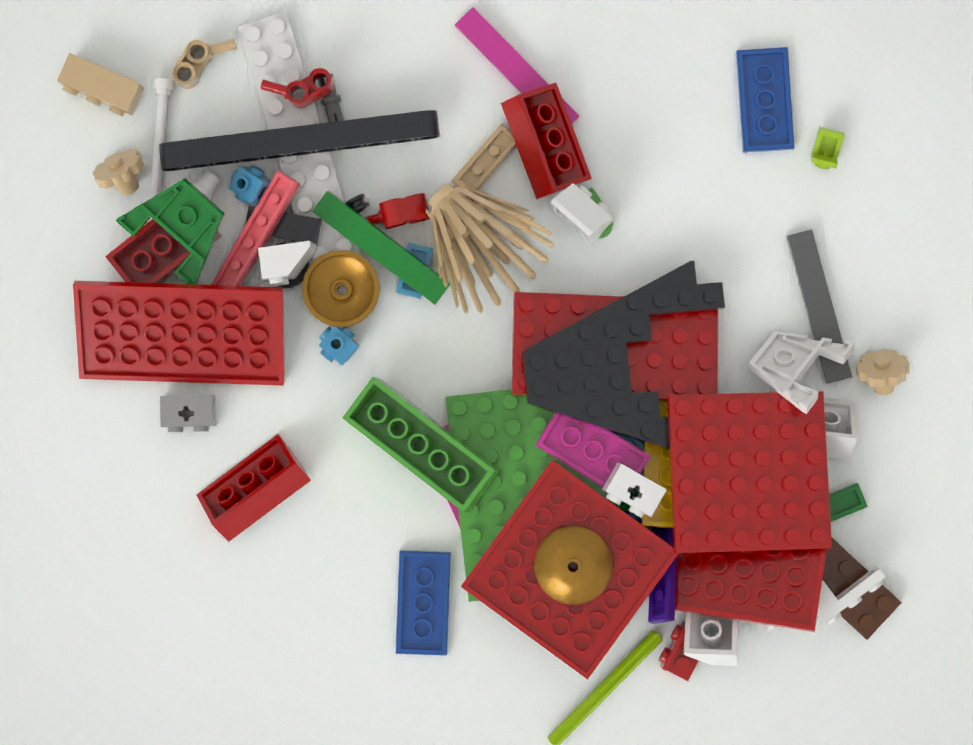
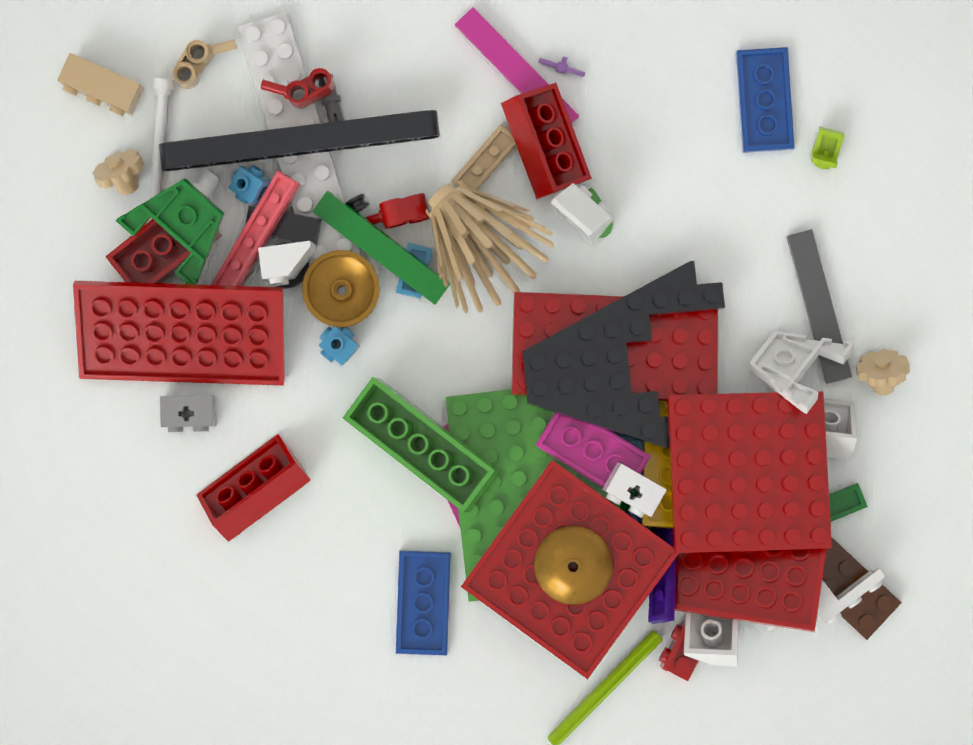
(561, 67): none -> medium lavender piece

